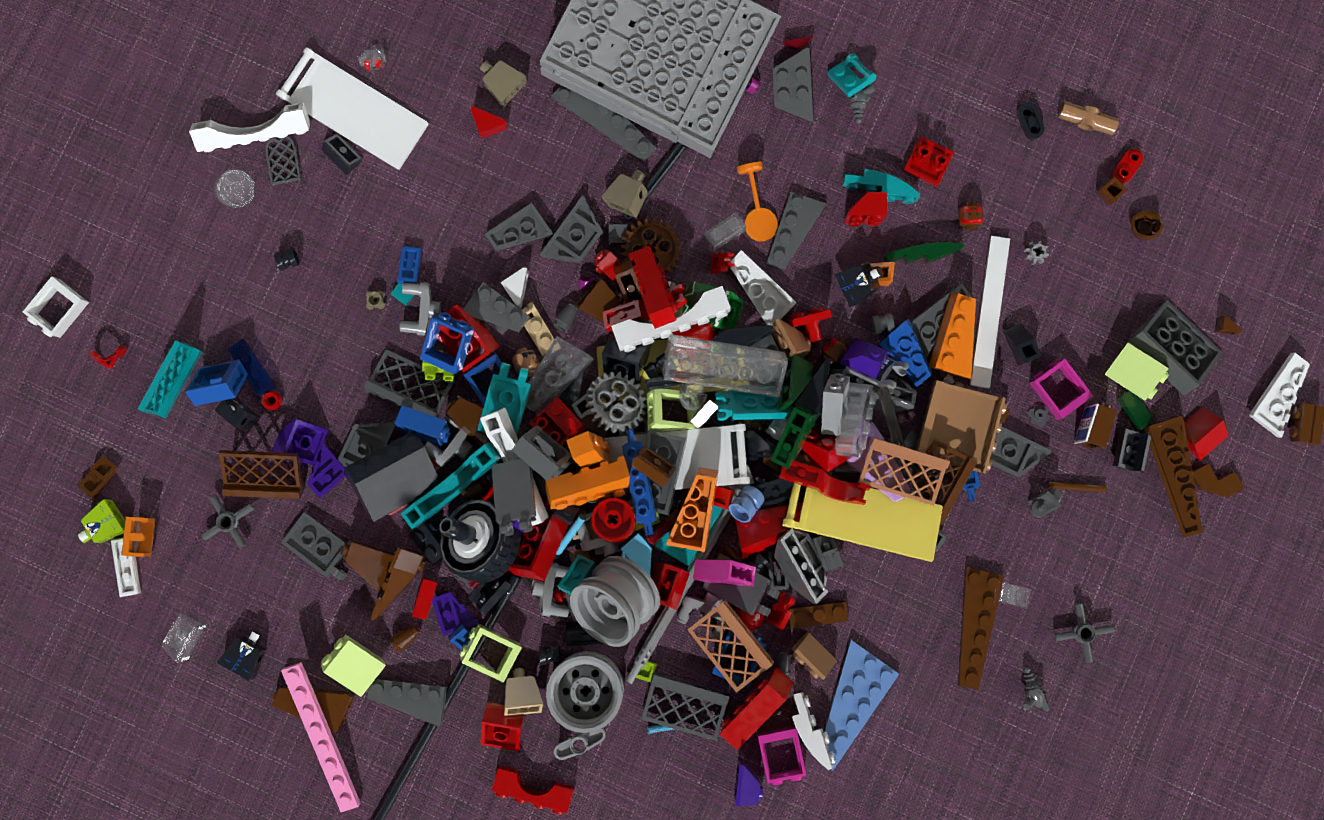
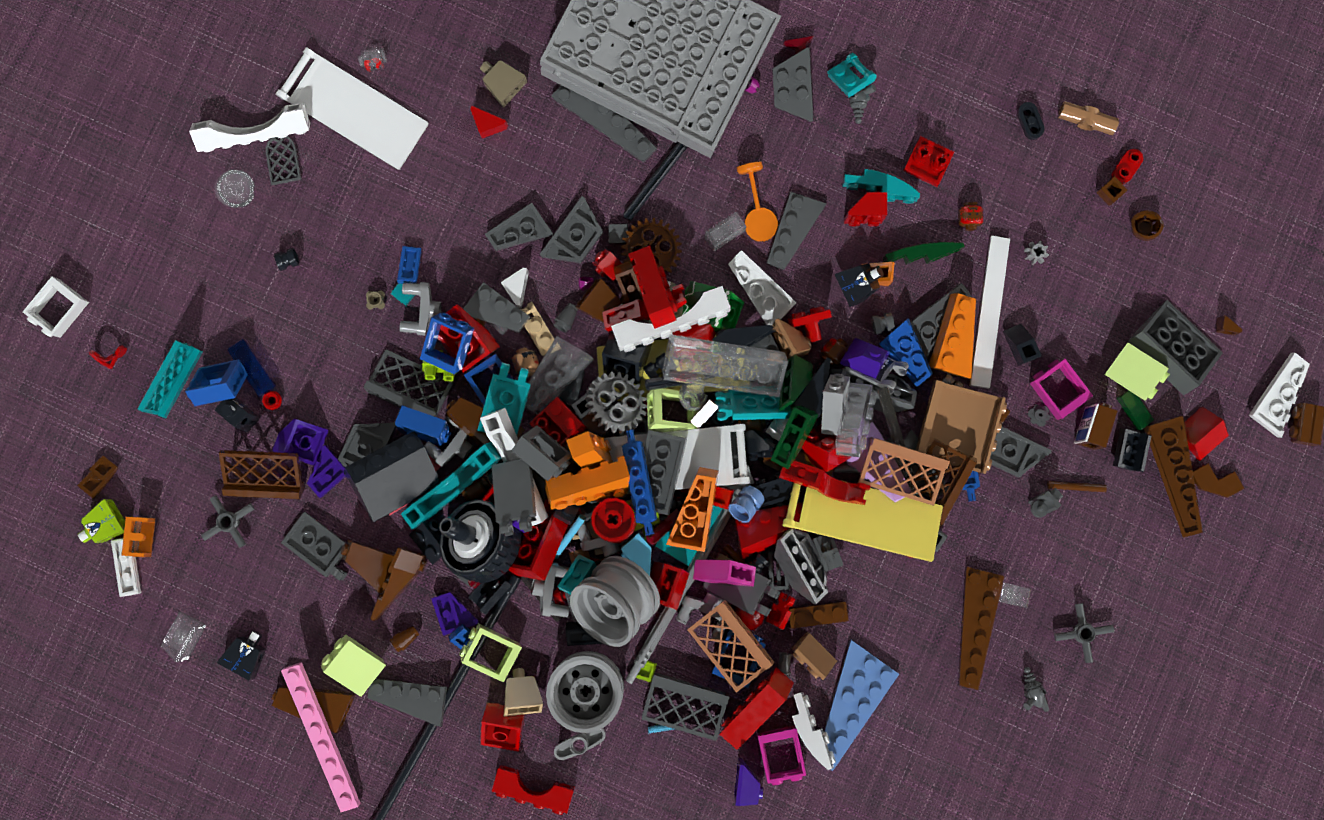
(341, 153): black slope -> none
(424, 598): red slope -> none
(549, 654): black wheel -> none
(626, 194): dark tan torso -> none
(653, 466): reddish brown slope -> none
(720, 262): red plate -> none

